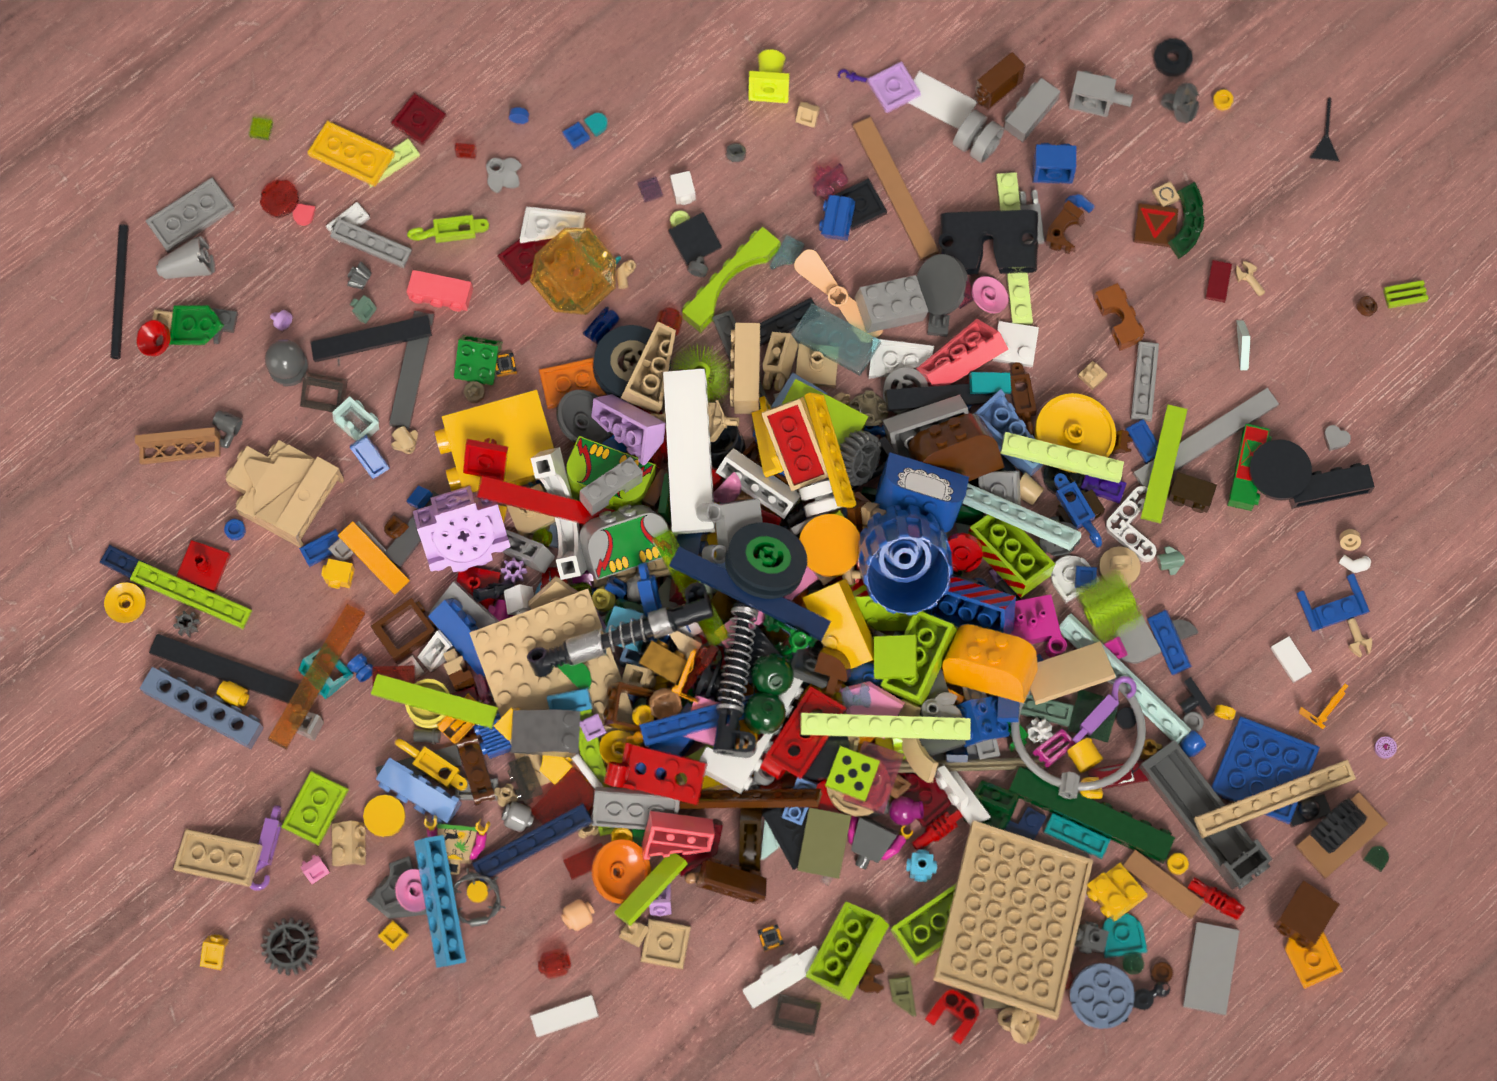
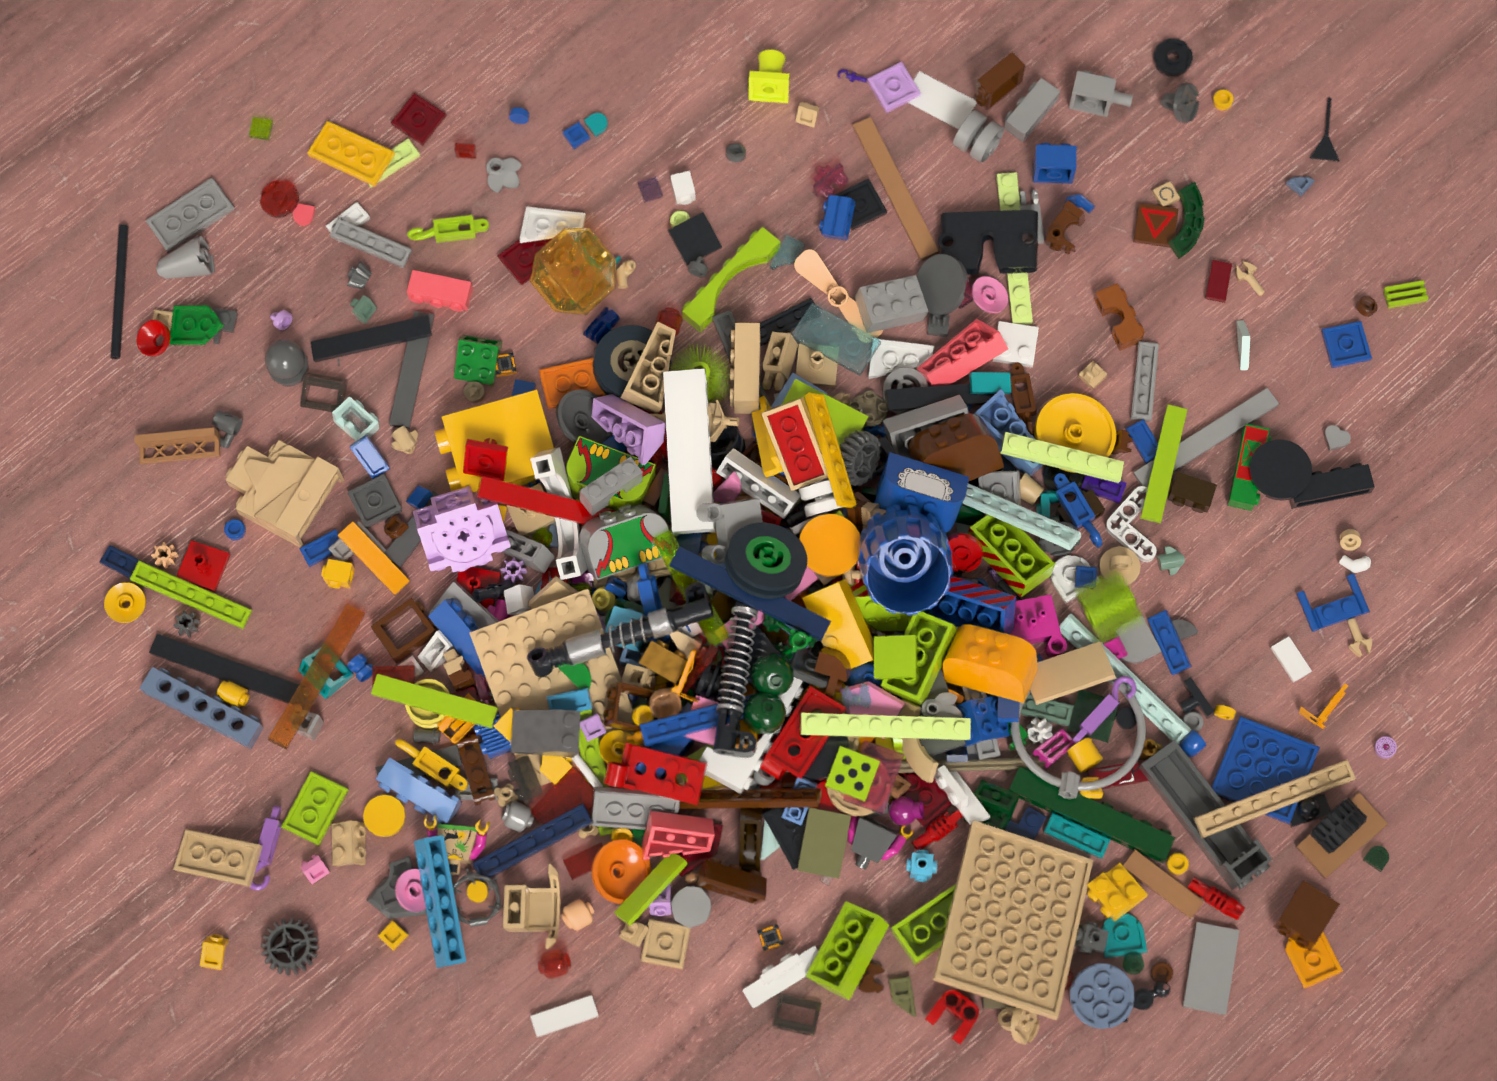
(165, 550): none -> light nougat gear
(374, 501): none -> dark grey plate
(522, 387): none -> blue tile
(534, 908): none -> tan piece
(691, 906): none -> light grey hat
(1045, 499): none -> teal bracket
(1300, 184): none -> sand blue tile
(1346, 344): none -> blue tile

